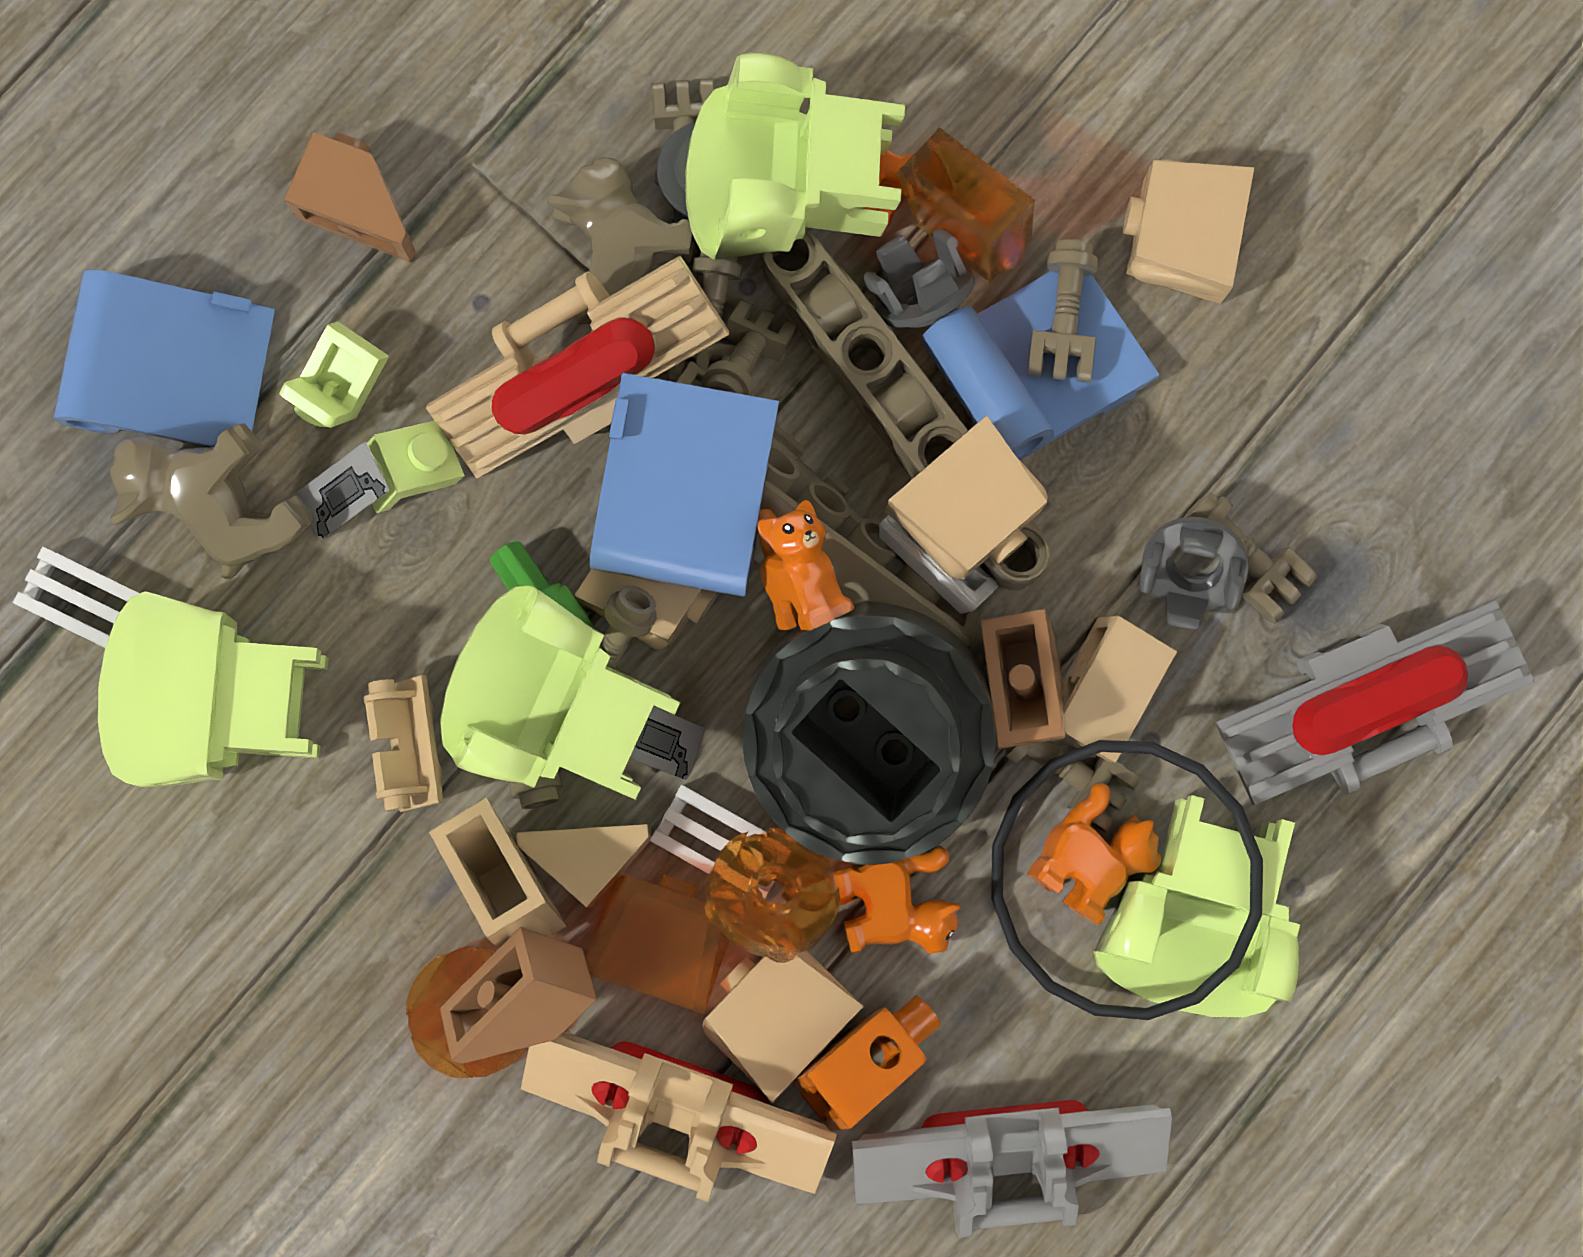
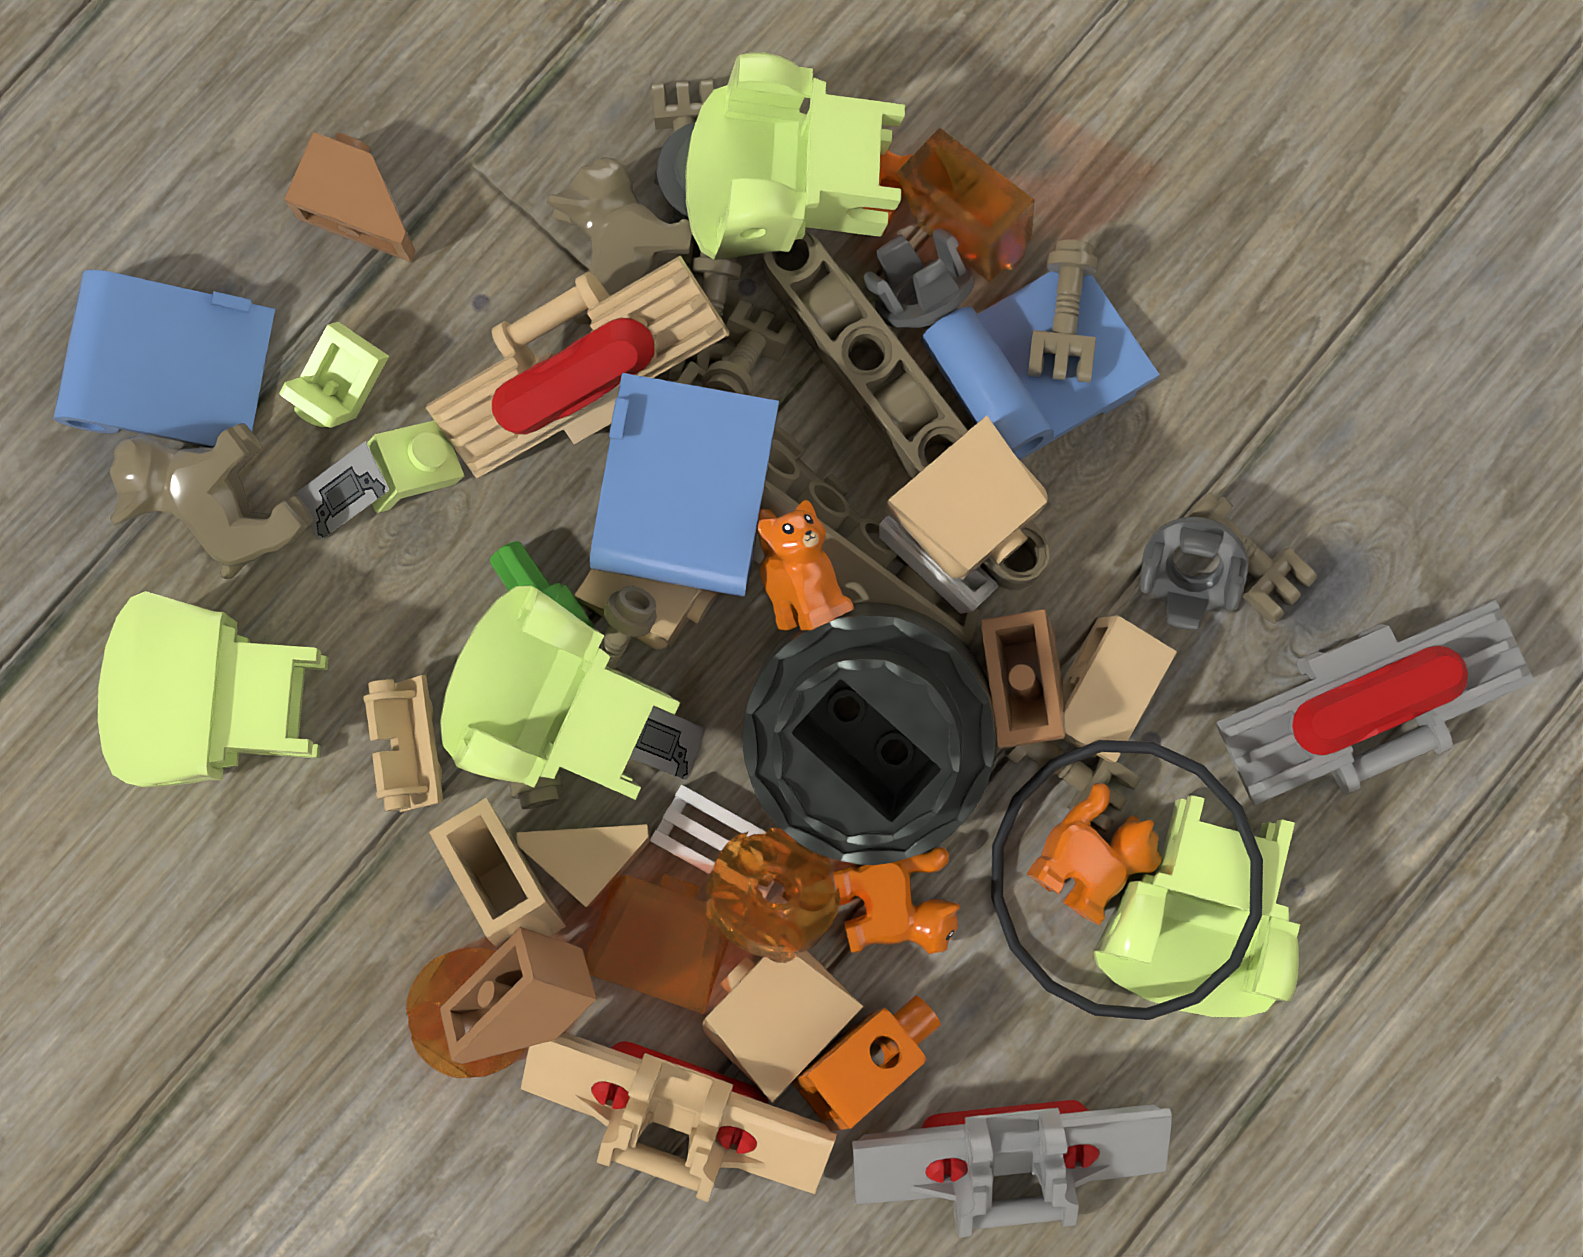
(40, 580): white tile -> none
(1188, 227): tan torso -> none

